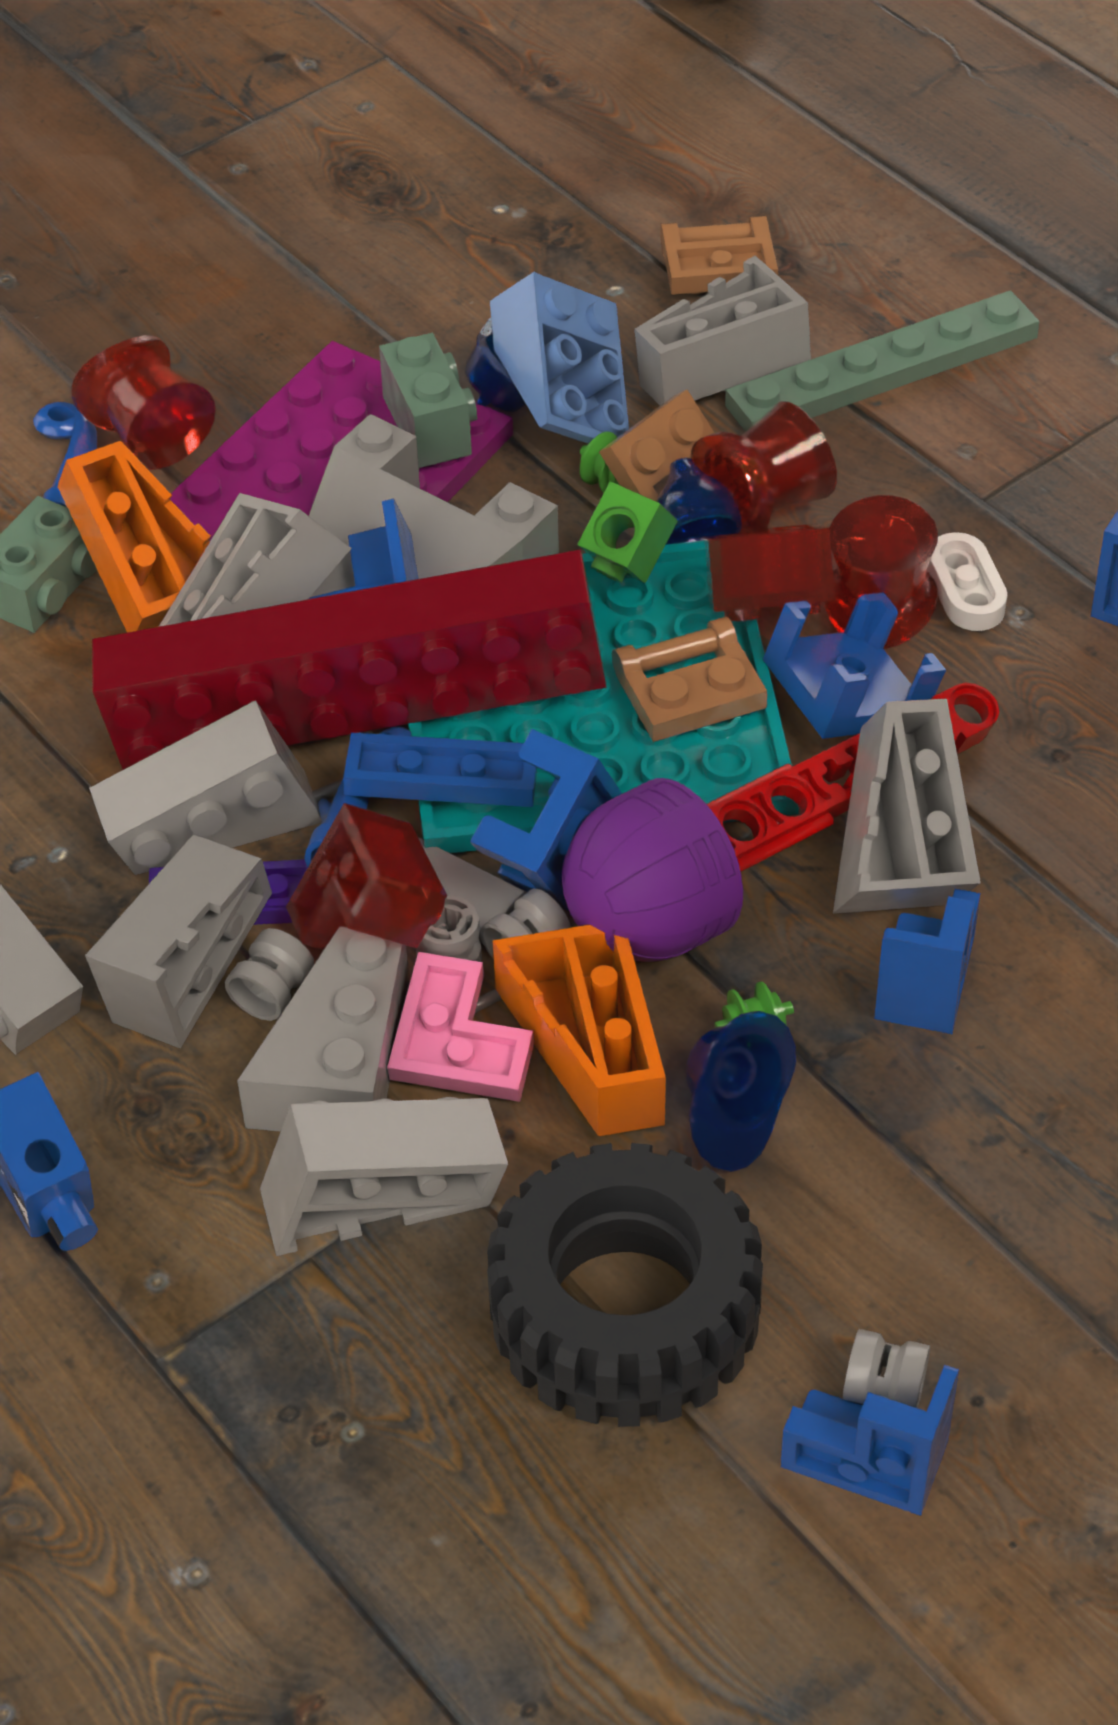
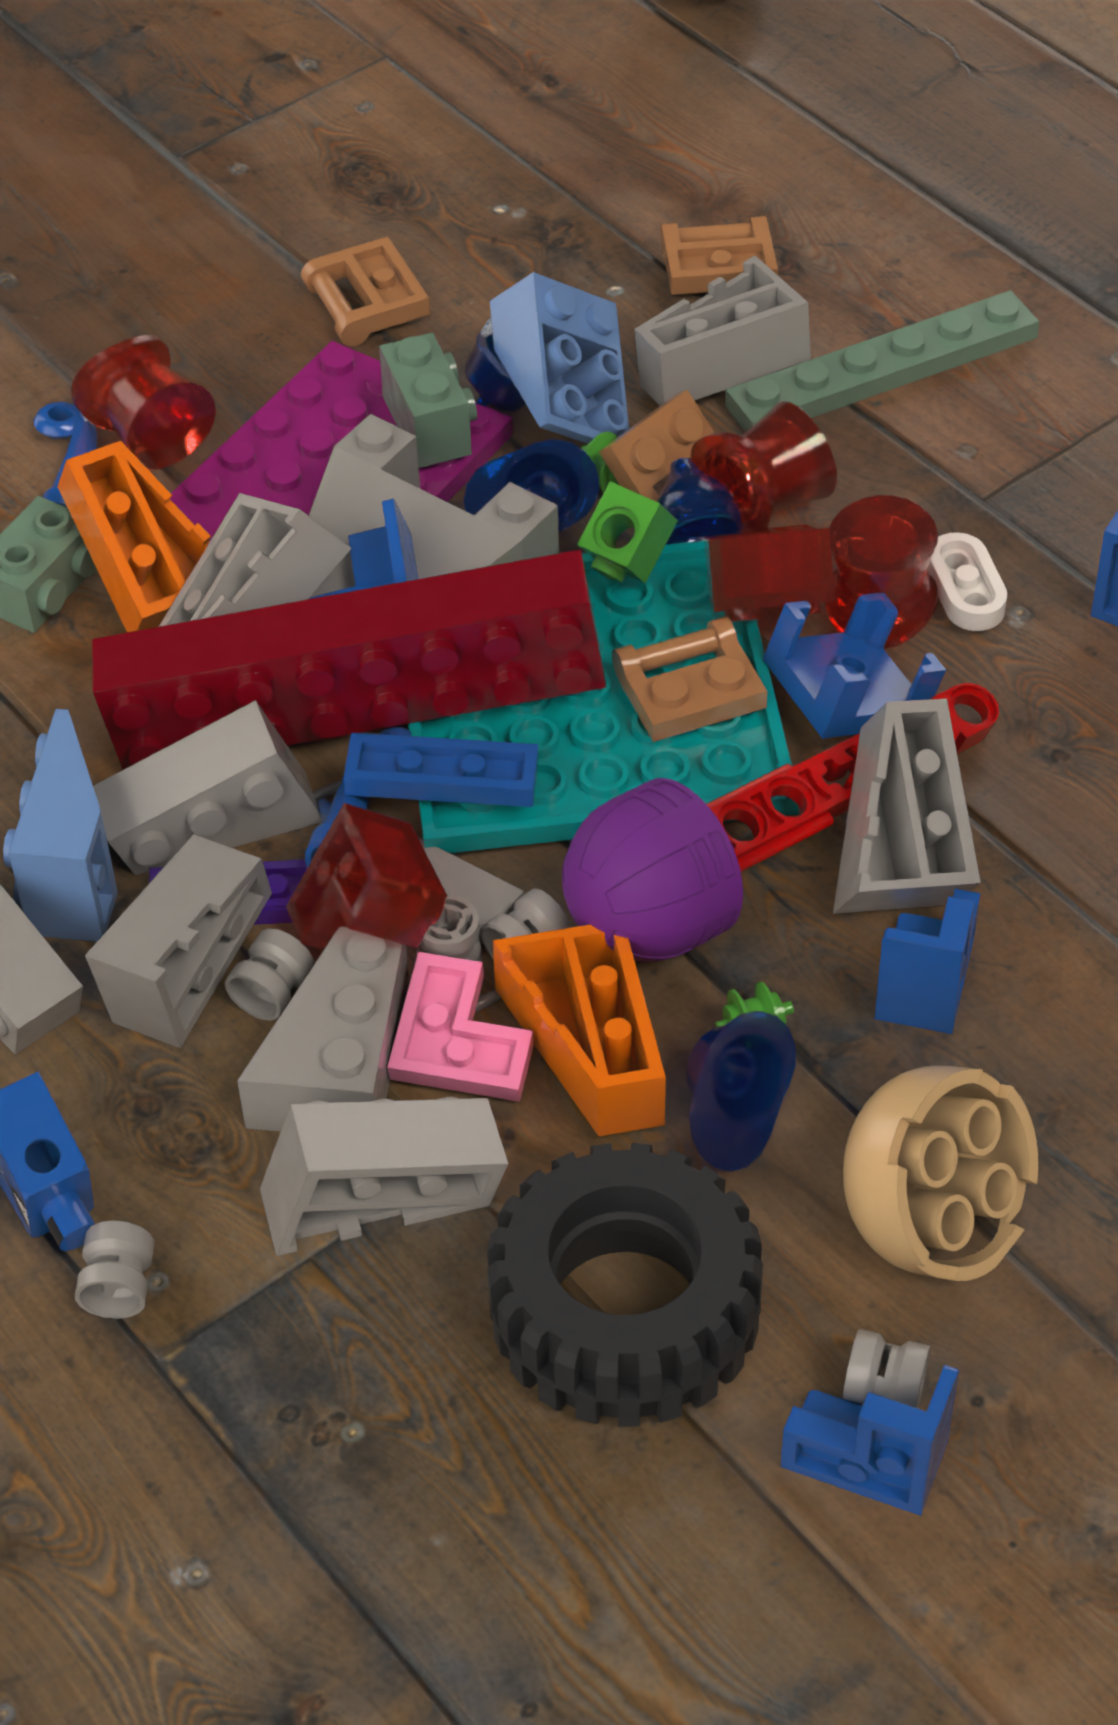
(61, 843): none -> medium blue slope
(114, 1277): none -> light grey wheel
(379, 279): none -> medium nougat plate
(545, 468): none -> clear blue piece
(577, 790): blue panel -> none
(931, 1158): none -> tan cylinder

